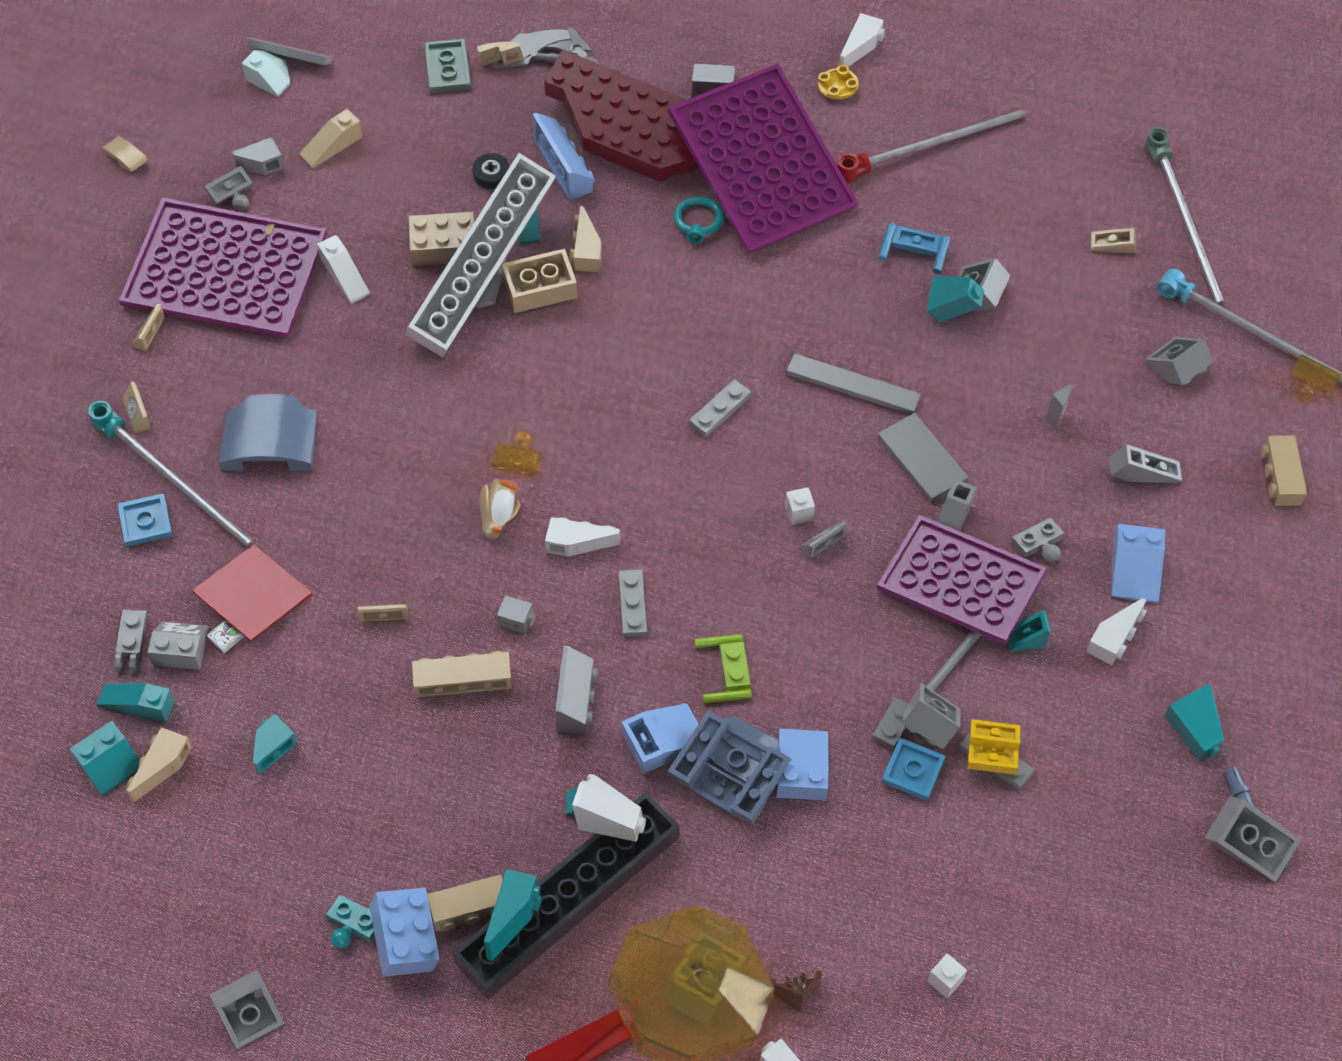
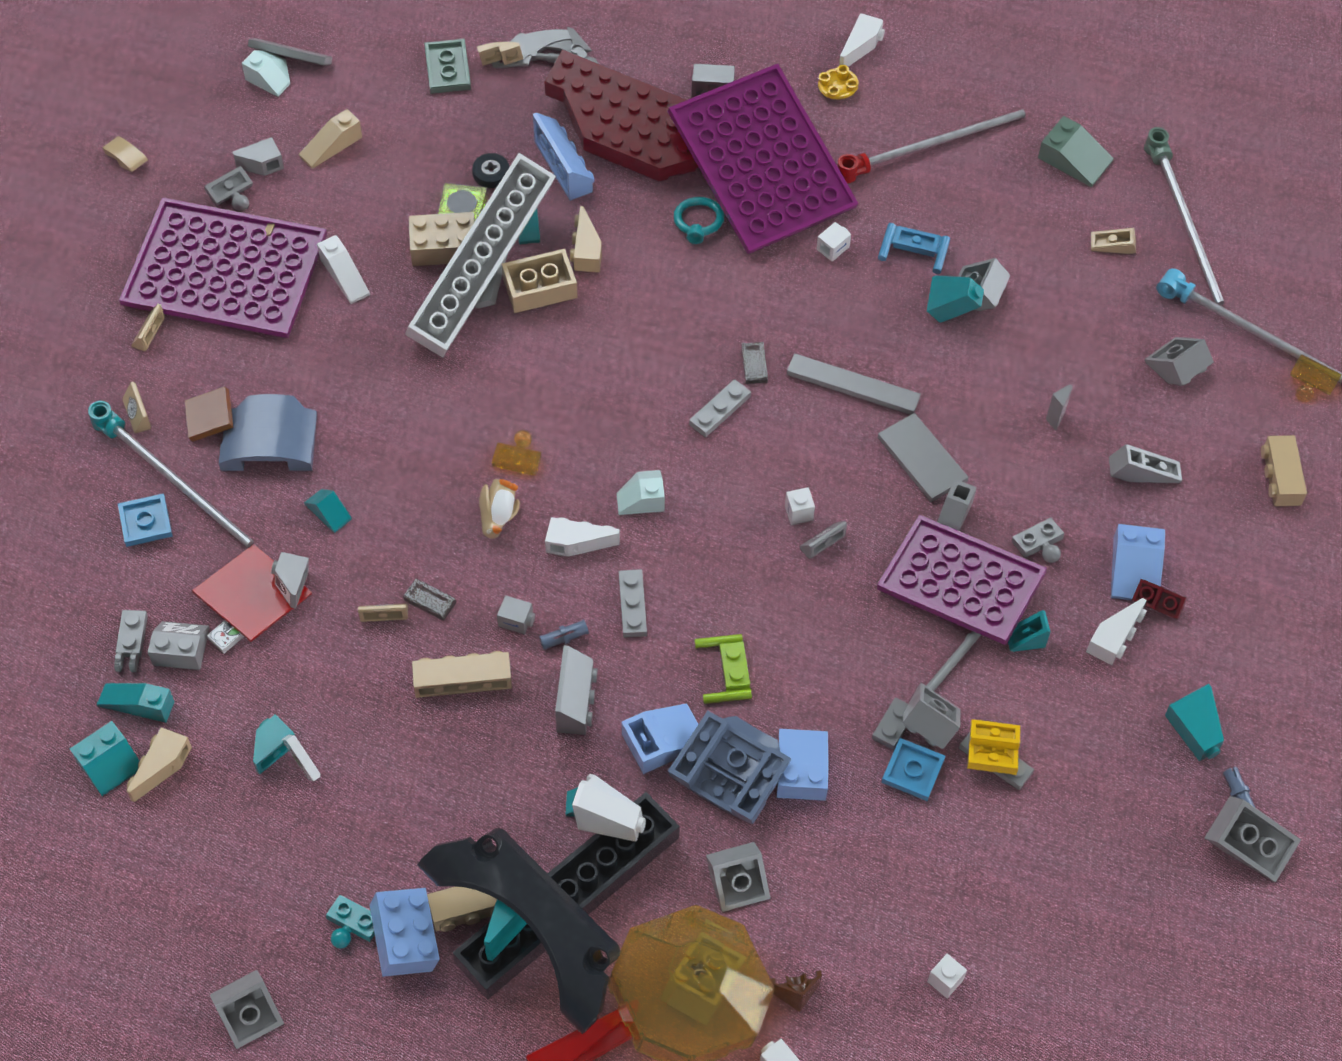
(208, 414): none -> tile
(290, 576): none -> light grey slope
(301, 757): none -> white tile
(329, 509): none -> teal slope
(429, 599): none -> clear smoke tile
(462, 199): none -> tile
(563, 927): none -> black panel
(579, 628): none -> sand blue pin
(642, 494): none -> light aqua slope
(738, 876): none -> light grey slope
(754, 363): none -> clear smoke tile
(833, 241): none -> white brick
(1074, 152): none -> sand green slope
(1160, 599): none -> dark red slope

